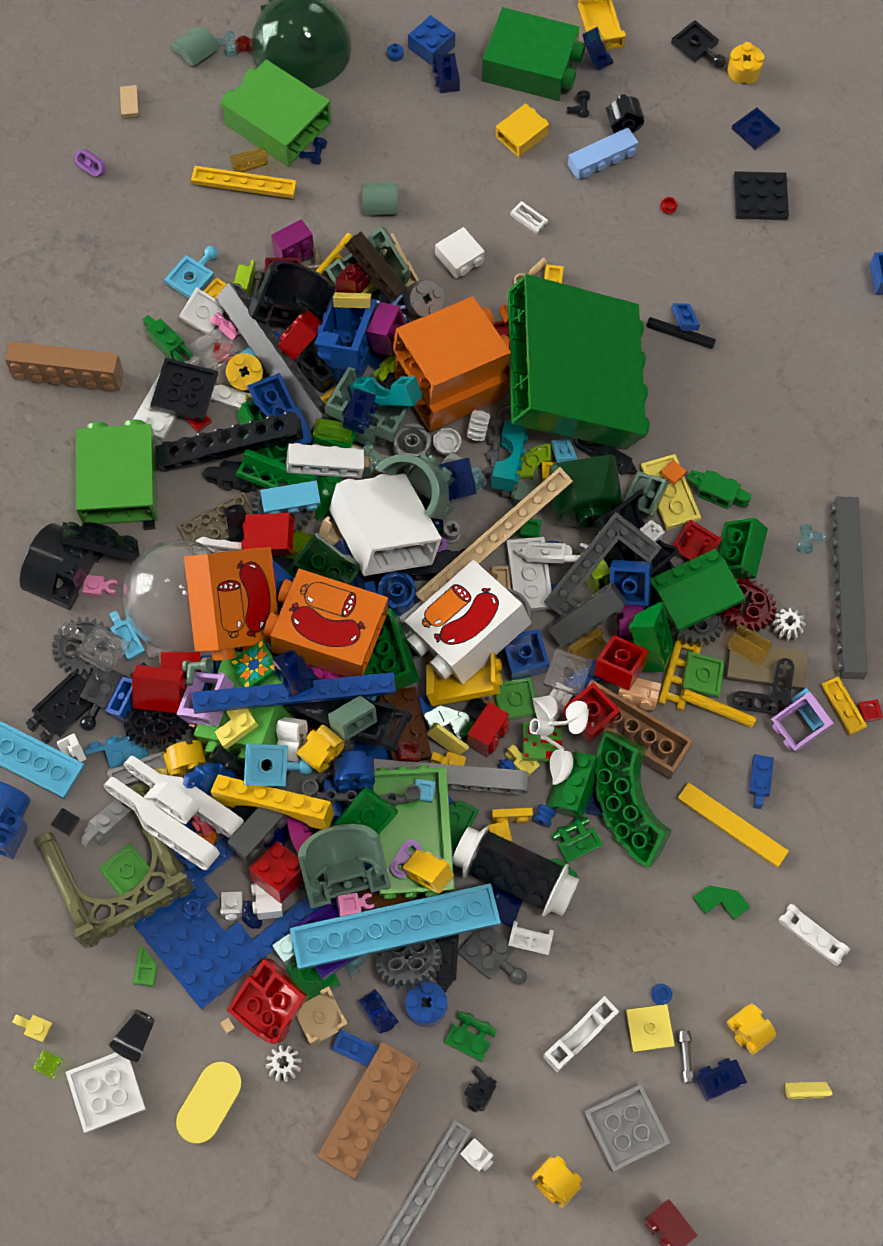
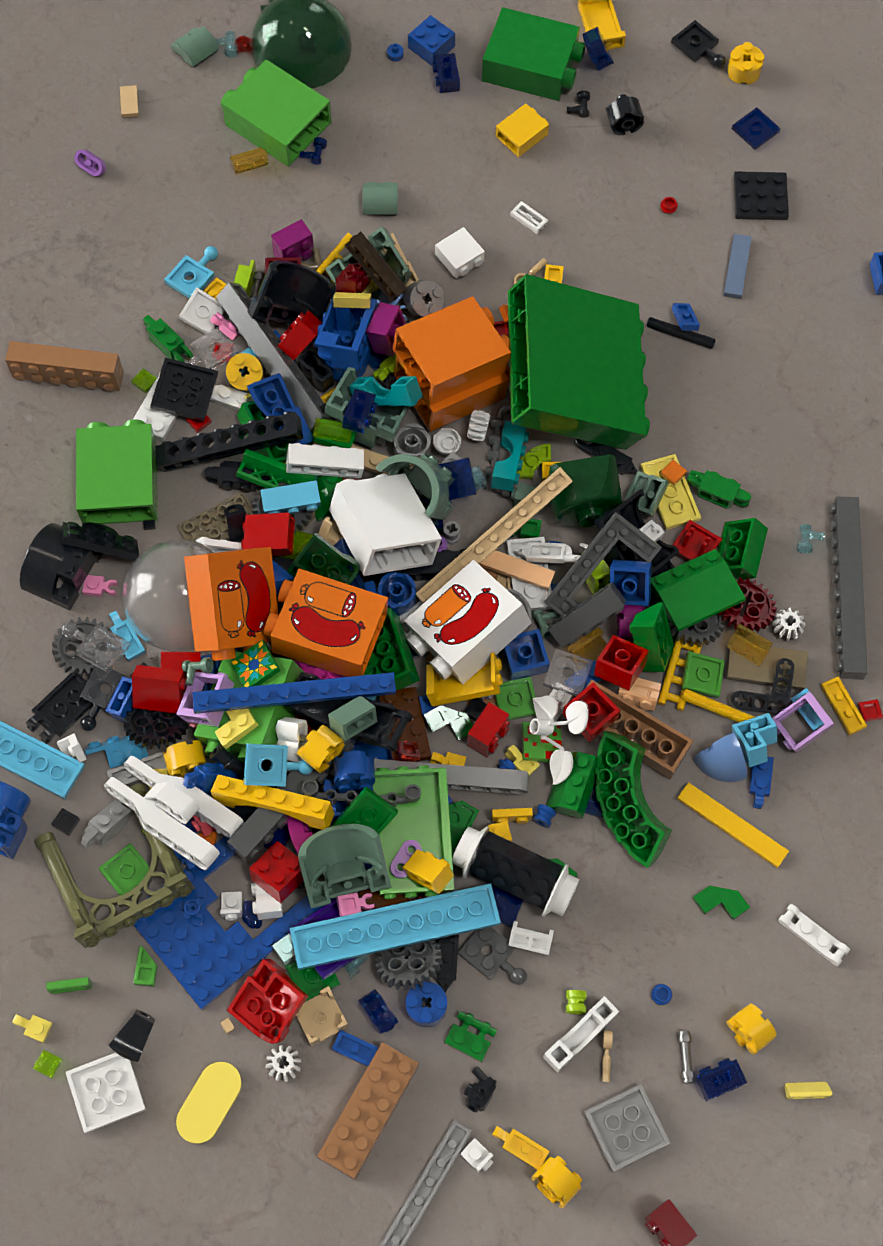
(69, 985): none -> bright green tile
(144, 380): none -> clear neon green tile
(244, 182): yellow plate -> none
(293, 672): clear blue brick -> none
(368, 450): clear light blue piece -> none
(427, 790): medium azure tile -> none
(447, 739): light yellow slope -> none
(519, 569): none -> light nougat tile
(522, 1147): none -> yellow plate
(541, 618): none -> sand green piece
(563, 450): medium azure plate -> none
(576, 1002): none -> lime wheel
(579, 845): green plate -> none
(603, 154): light blue brick -> none
(607, 1045): none -> tan piece
(649, 1028): light yellow plate -> none
(723, 760): none -> medium blue brick
(737, 266): none -> sand blue tile
(754, 737): none -> medium azure brick

